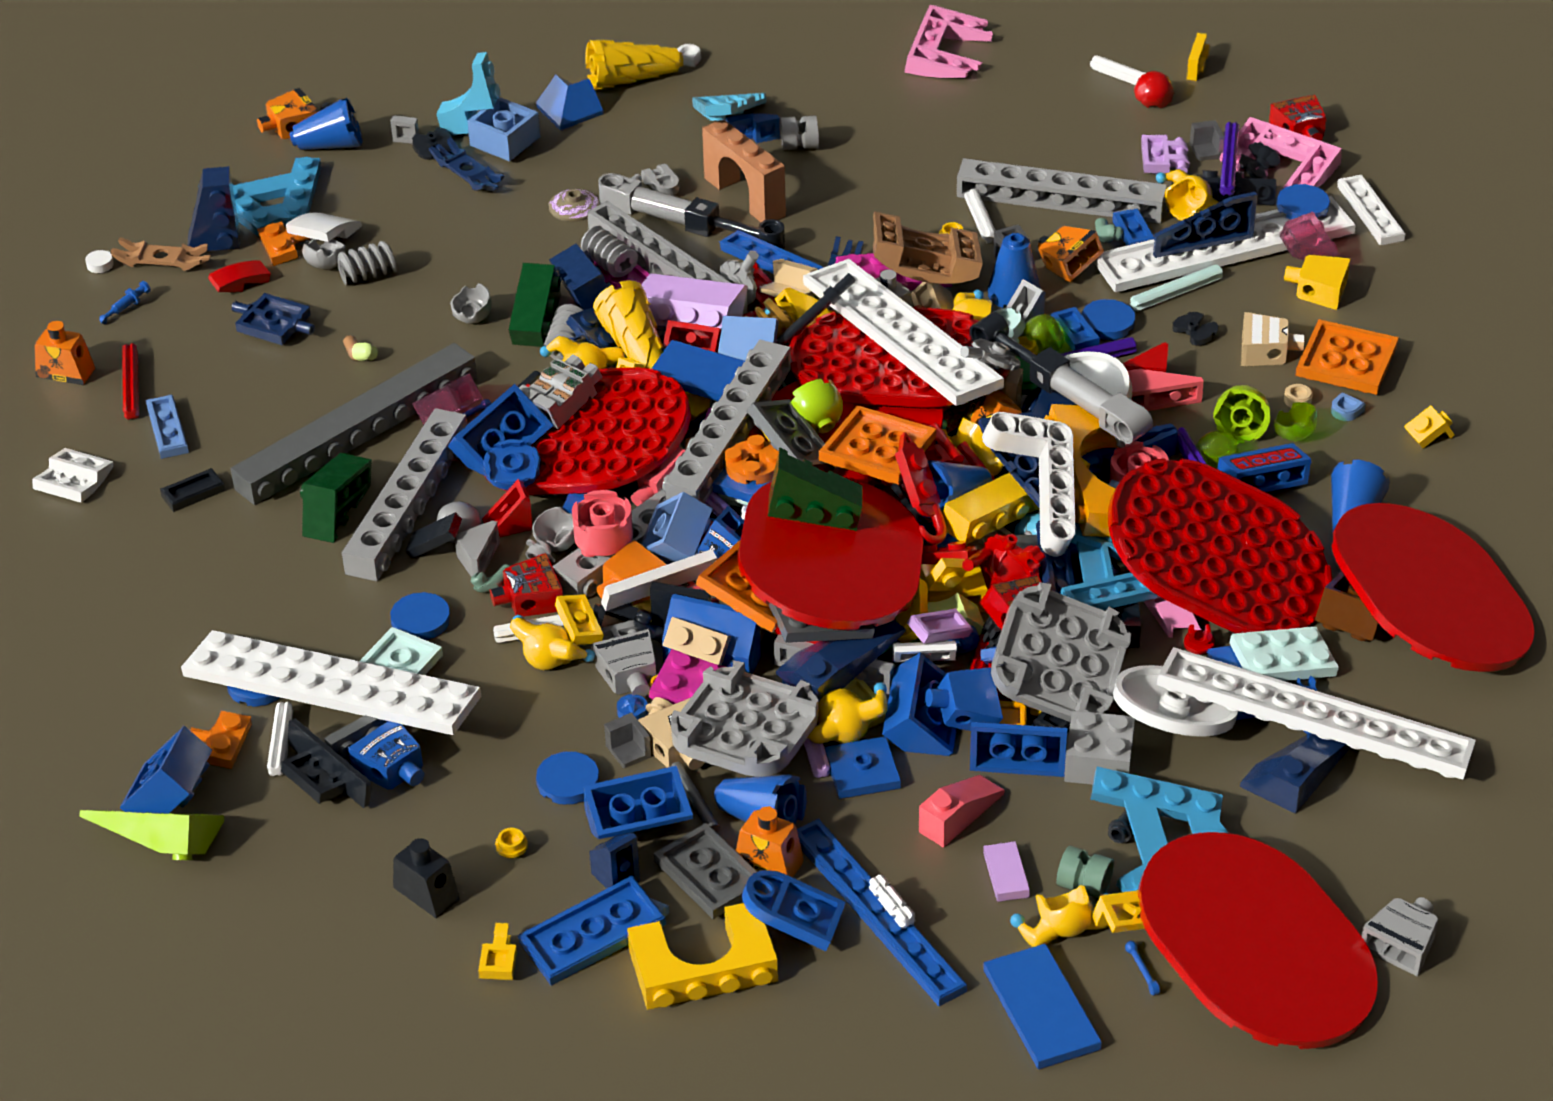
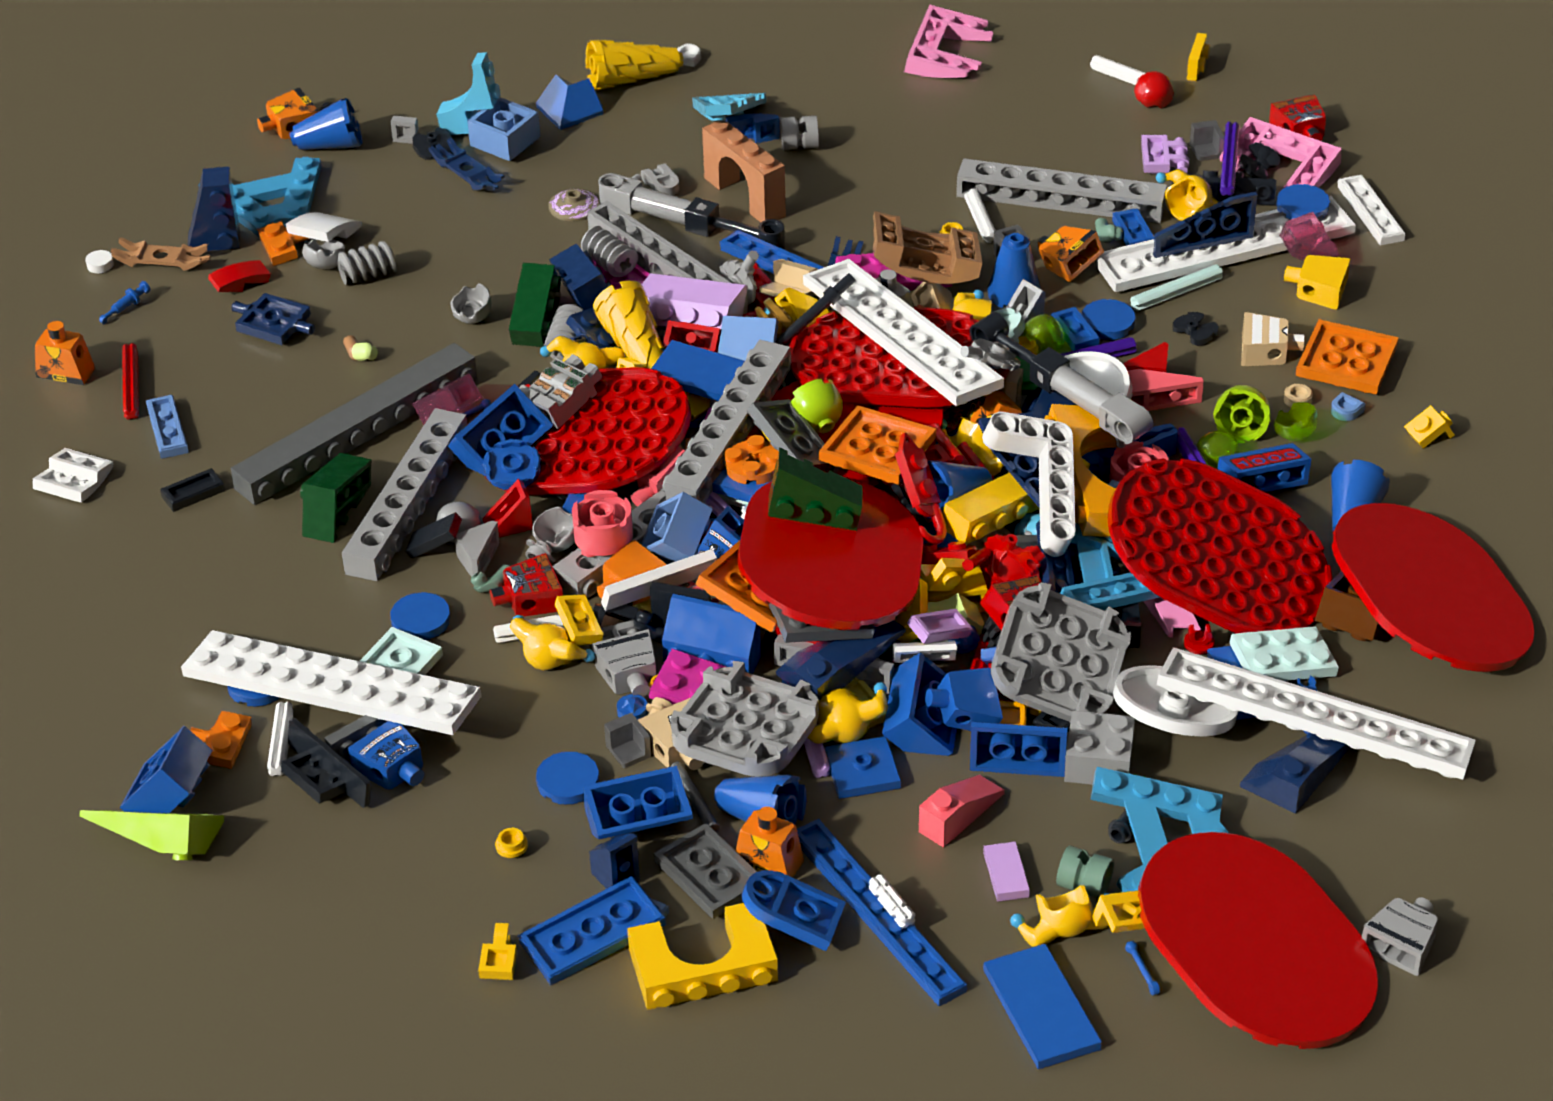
(425, 878): black torso -> none
(696, 641): tan plate -> none

